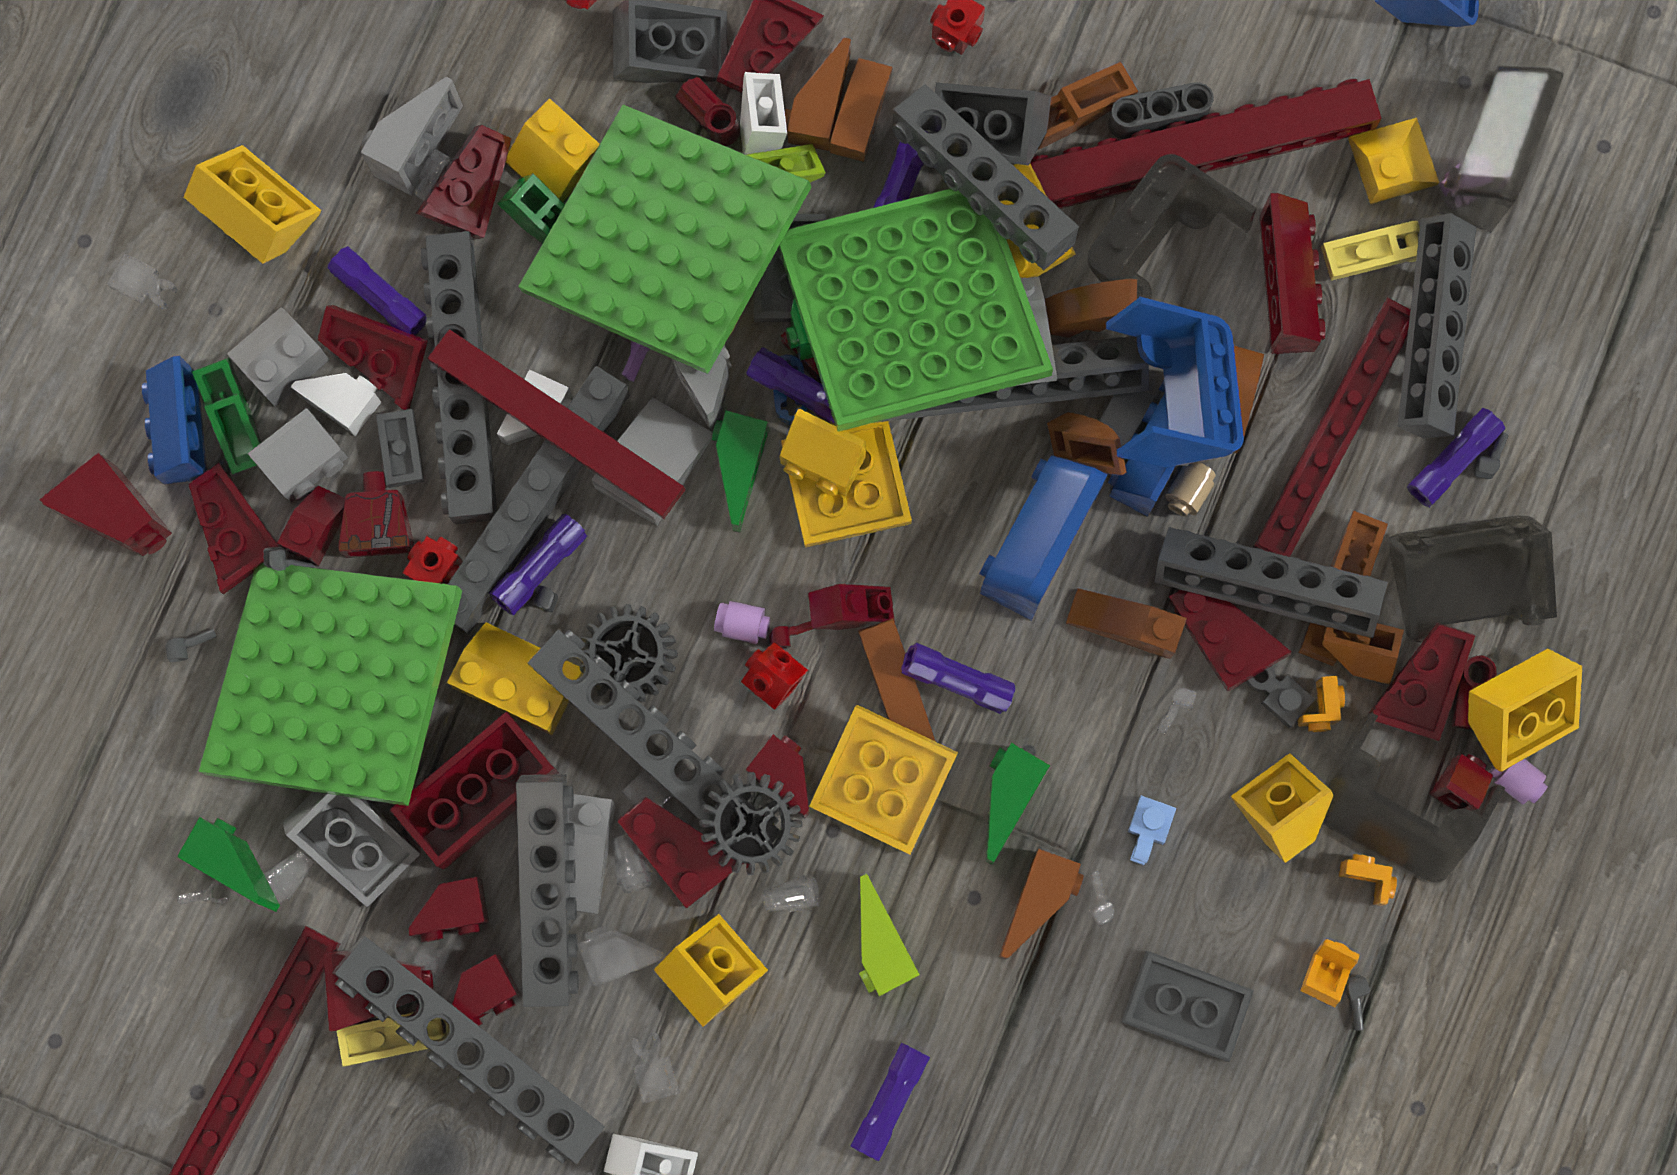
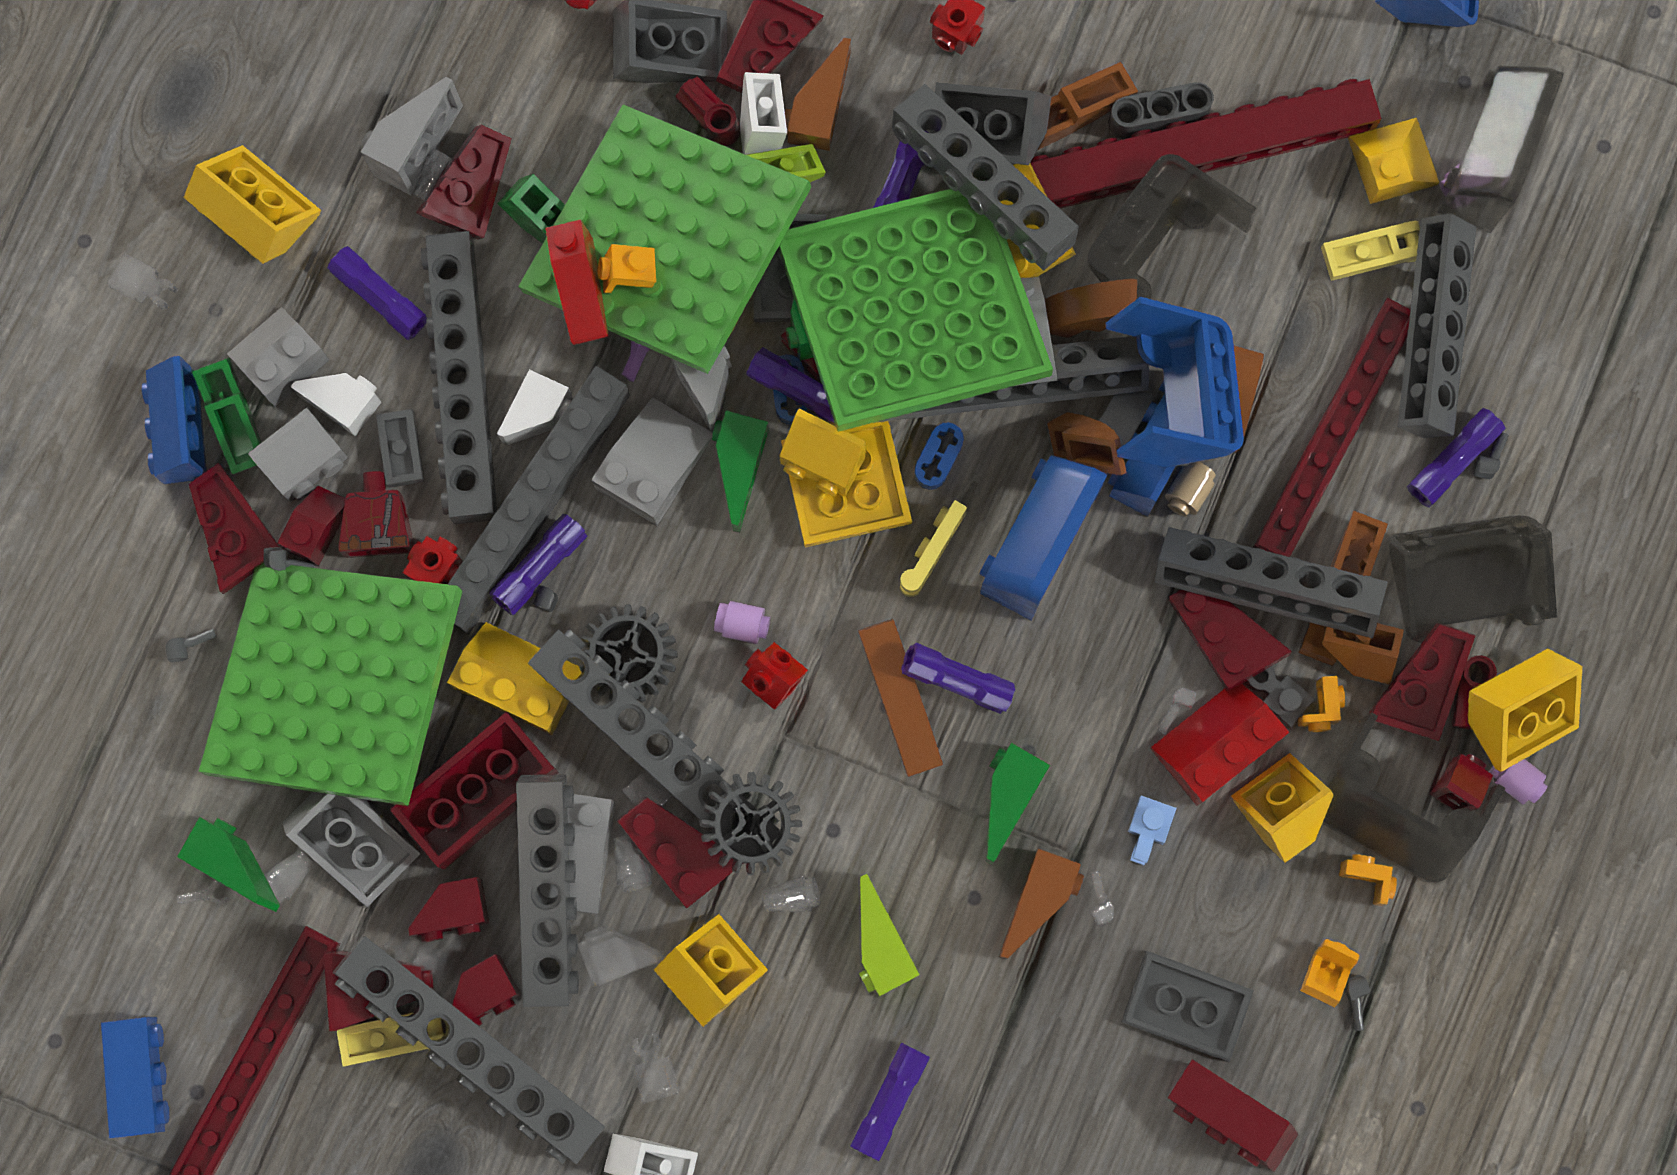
(108, 505): dark red slope -> none
(134, 1077): none -> blue brick
(377, 350): dark red wing -> none
(552, 149): yellow slope -> none
(557, 424): dark red tile -> none
(577, 280): none -> red slope
(627, 267): none -> light orange bracket
(782, 634): dark red hand -> none
(783, 764): dark red slope -> none
(850, 606): dark red slope -> none
(860, 110): dark orange slope -> none
(883, 779): yellow plate -> none
(931, 452): none -> blue beam
(931, 550): none -> light yellow plate
(1127, 622): dark orange slope -> none
(1218, 741): none -> red slope
(1232, 1116): none -> dark red wedge
(1290, 275): dark red slope -> none

